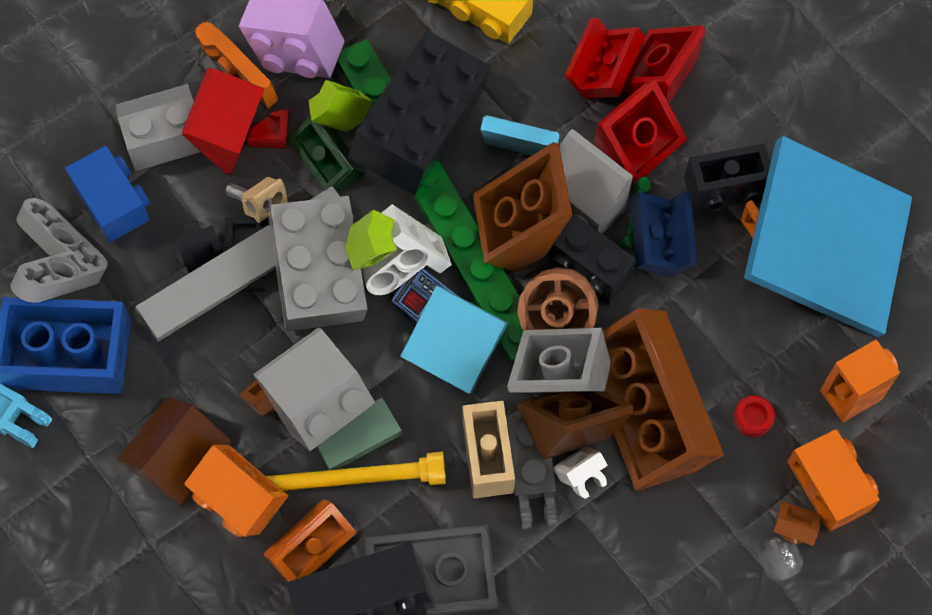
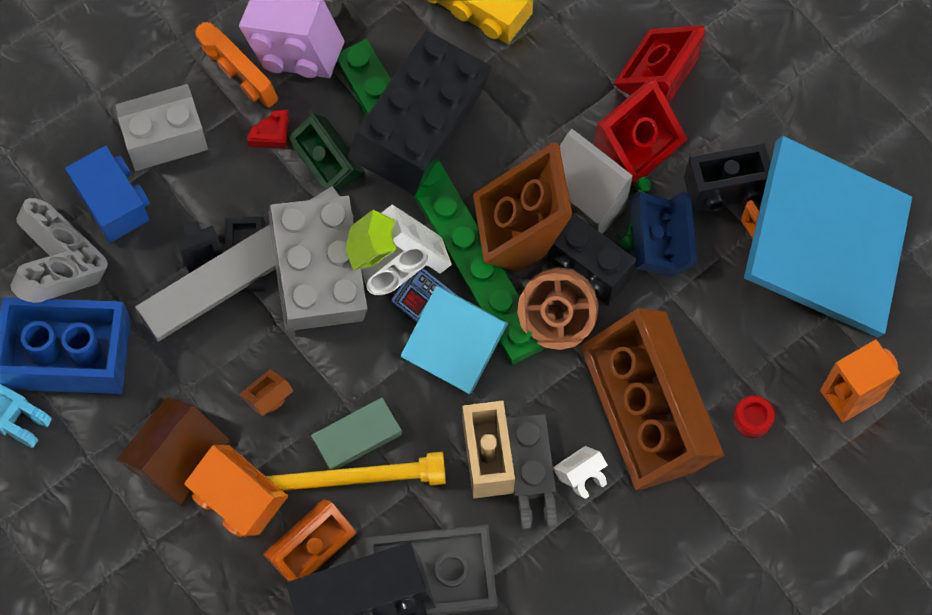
(222, 117): red slope -> none
(259, 198): tan piece -> none
(314, 389): light grey slope -> none
(339, 106): lime piece -> none
(516, 136): medium azure tile -> none
(560, 361): light grey slope -> none
(572, 419): reddish brown slope -> none
(603, 60): red bracket -> none
(780, 559): clear piece -> none
(797, 524): dark orange plate -> none
(834, 479): orange brick -> none

